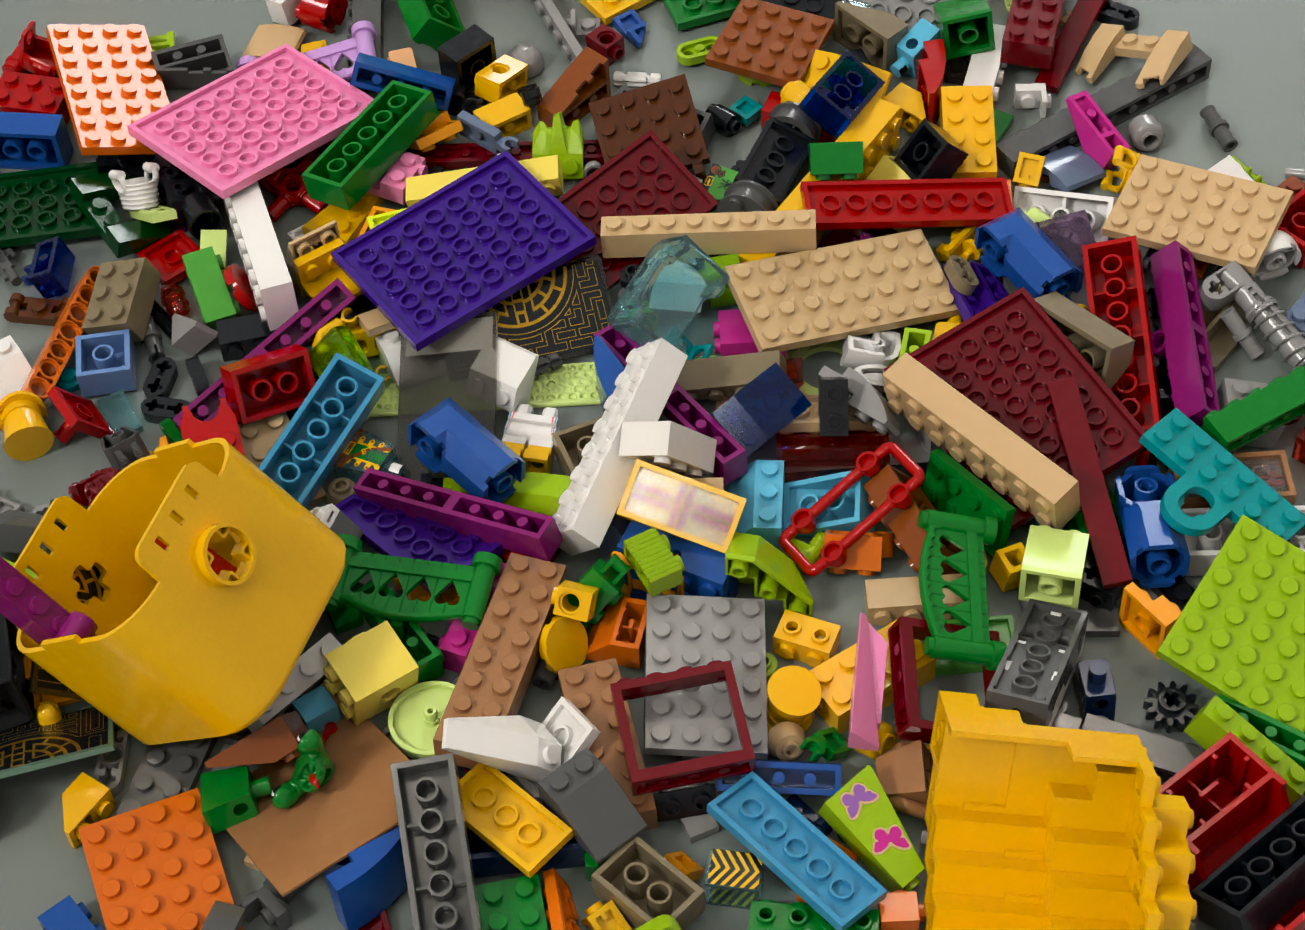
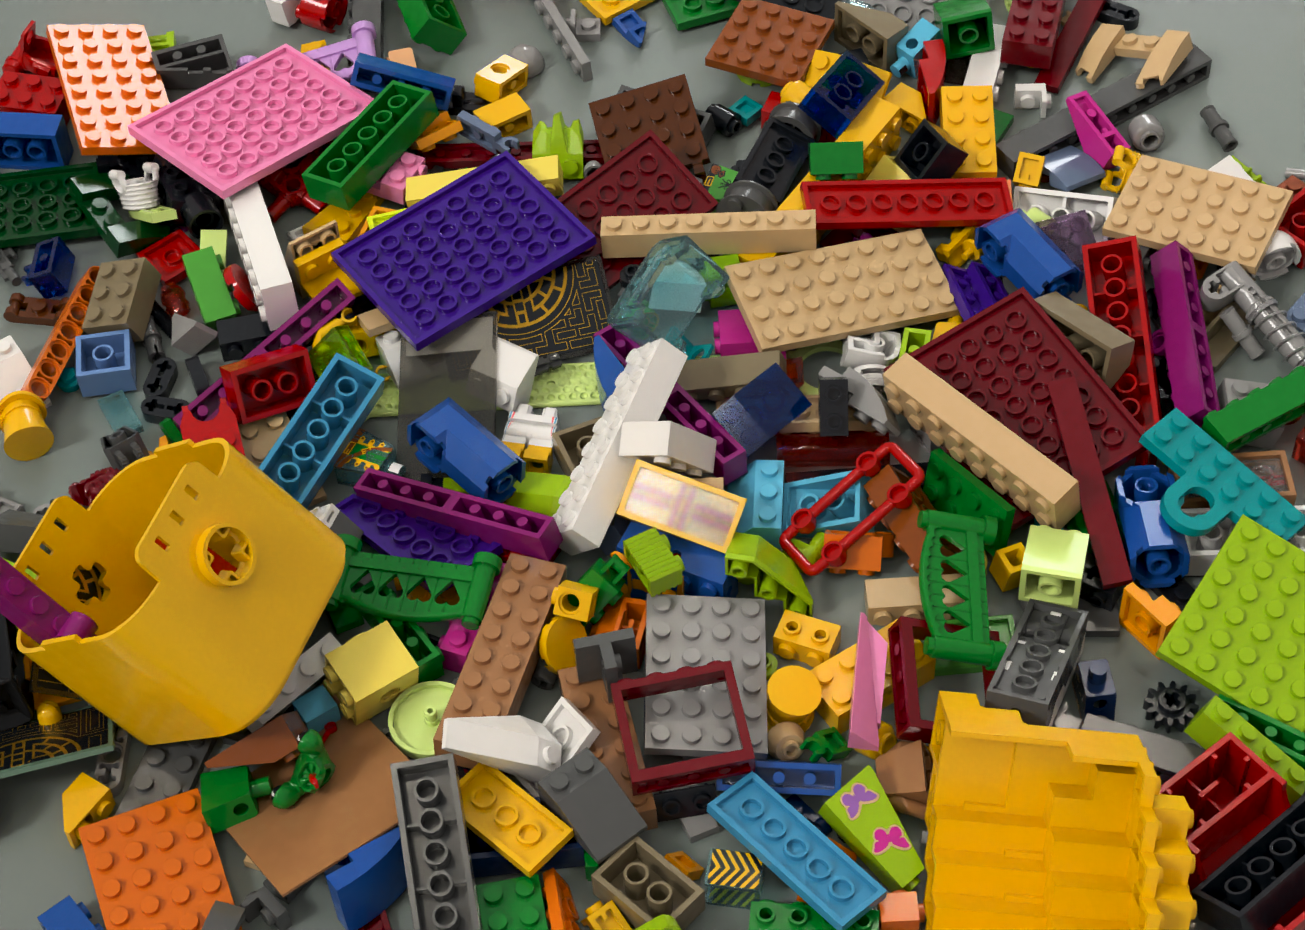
(79, 415): red tile -> none
(272, 36): tan slope -> none
(339, 490): dark tan cone -> none
(466, 56): black brick -> none
(530, 95): black bar -> none
(580, 84): dark orange wedge -> none
(606, 657): none -> dark grey bracket
(607, 43): dark red brick -> none
(635, 79): white axle -> none
(694, 51): lime plate -> none
(961, 275): dark tan beam -> none

